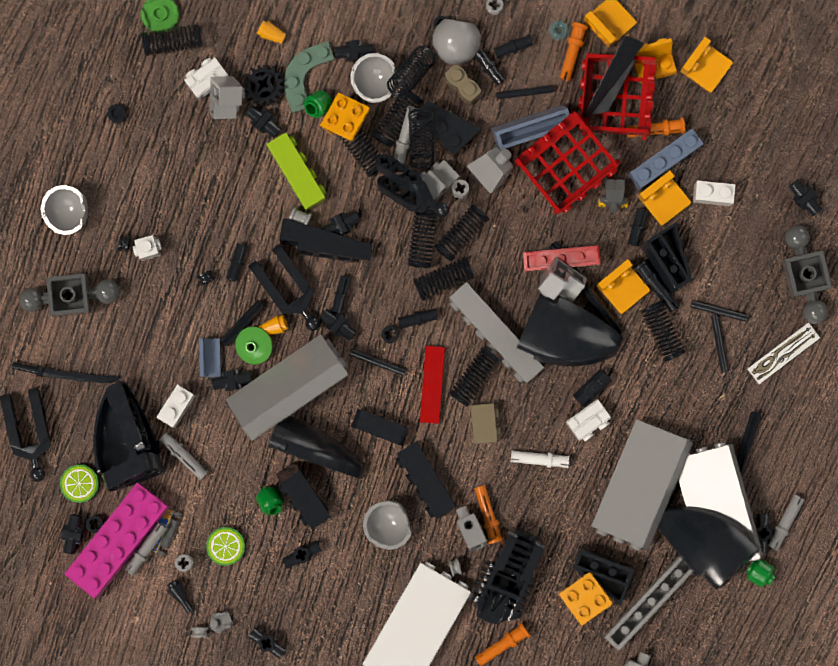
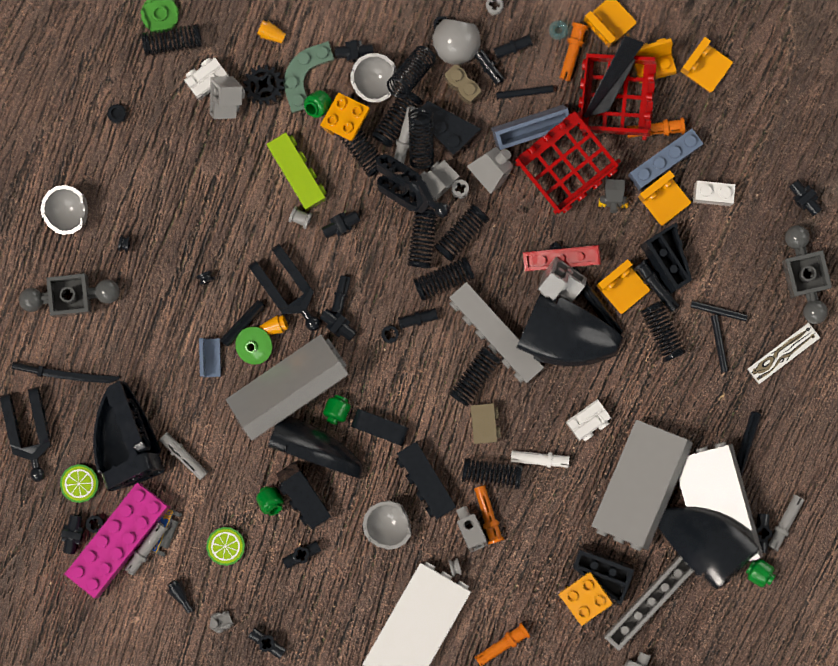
(147, 248): white brick -> none
(176, 406): white brick -> none
(180, 567): light grey bush -> none
(199, 632): light grey bush -> none
(231, 380): black axle -> none
(236, 262): black axle -> none
(263, 121): black axle -> none
(322, 243): black wedge -> none
(336, 409): none -> green head
(378, 362): black piece -> none
(432, 384): red tile -> none
(508, 577): black connector -> none
(518, 470): none -> black piece
(592, 387): black axle -> none
(637, 227): black axle -> none

